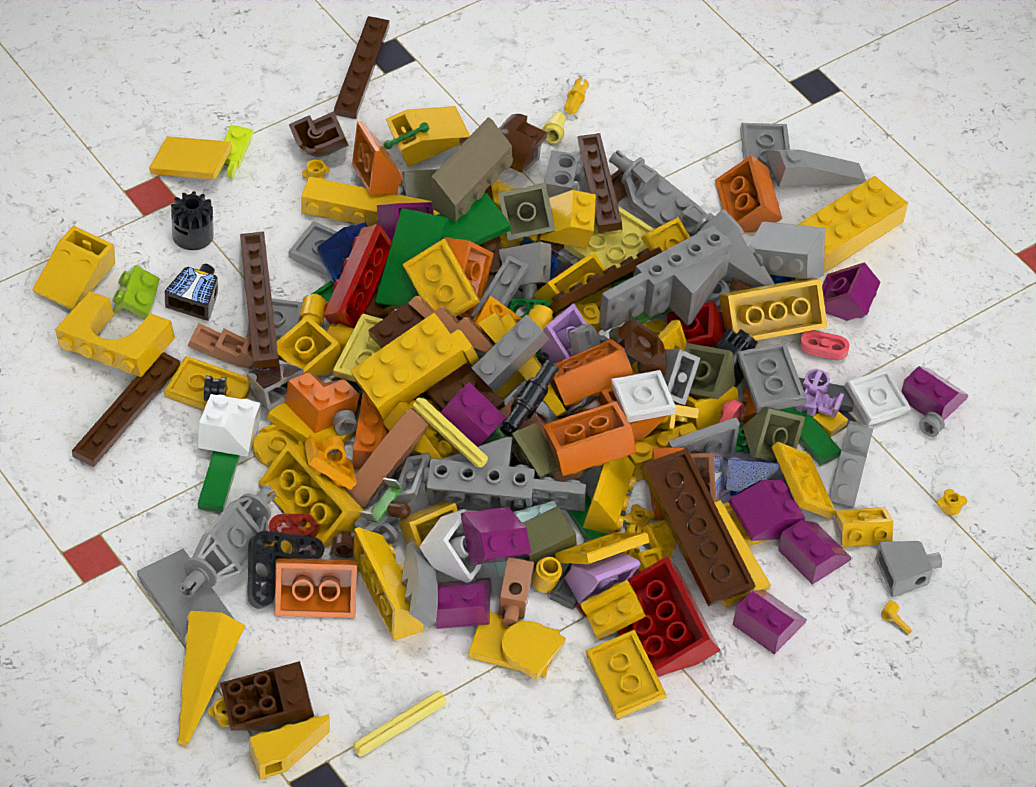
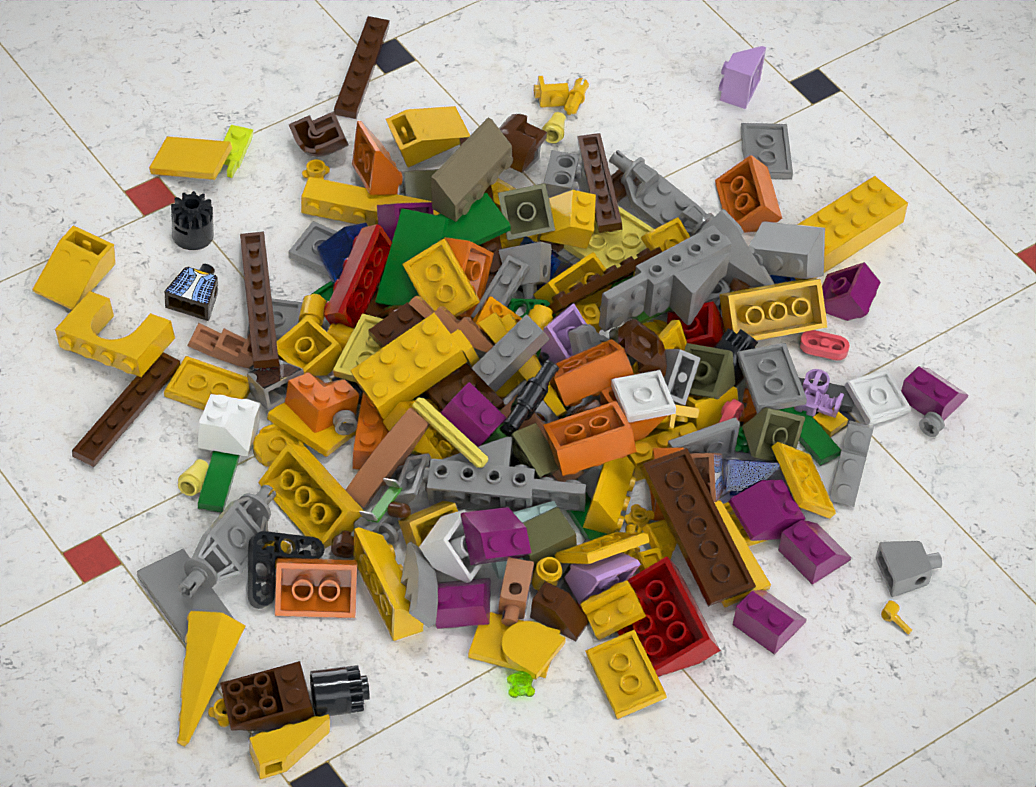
(136, 291): lime bracket -> none
(193, 478): none -> light yellow cone
(214, 386): black wheel -> none
(294, 522): clear red beam -> none
(336, 465): light orange plate -> none
(338, 690): none -> black gear
(399, 723): light yellow axle -> none
(424, 127): green hinge -> none
(520, 678): none -> clear neon green plate
(551, 94): none -> yellow bracket
(558, 611): none -> reddish brown slope
(742, 76): none -> lavender slope
(807, 168): light grey wedge -> none
(864, 526): yellow bracket -> none
(950, 507): yellow plate -> none

